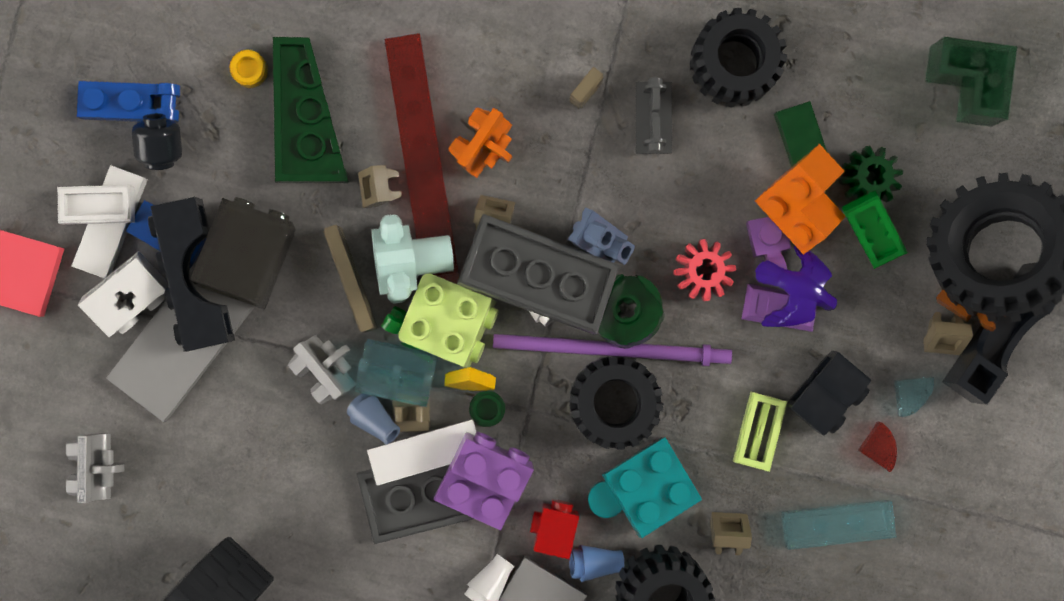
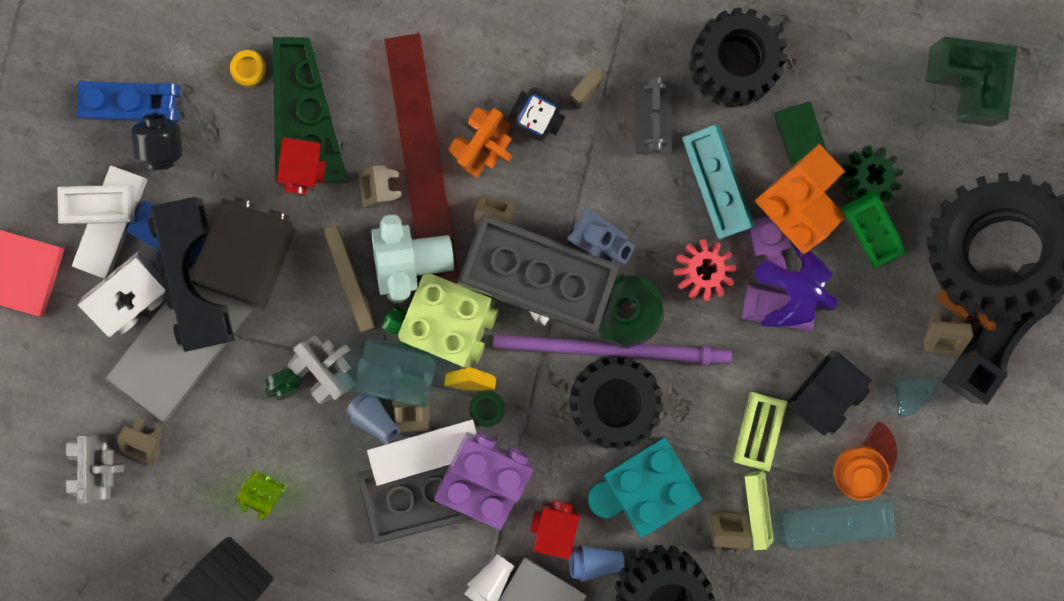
(140, 445): none -> dark tan tile
(260, 494): none -> clear neon green tile
(282, 384): none -> dark green plate
(300, 166): none -> red brick
(537, 114): none -> head
(718, 181): none -> teal plate
(759, 510): none -> yellowish green tile
(861, 472): none -> orange plate

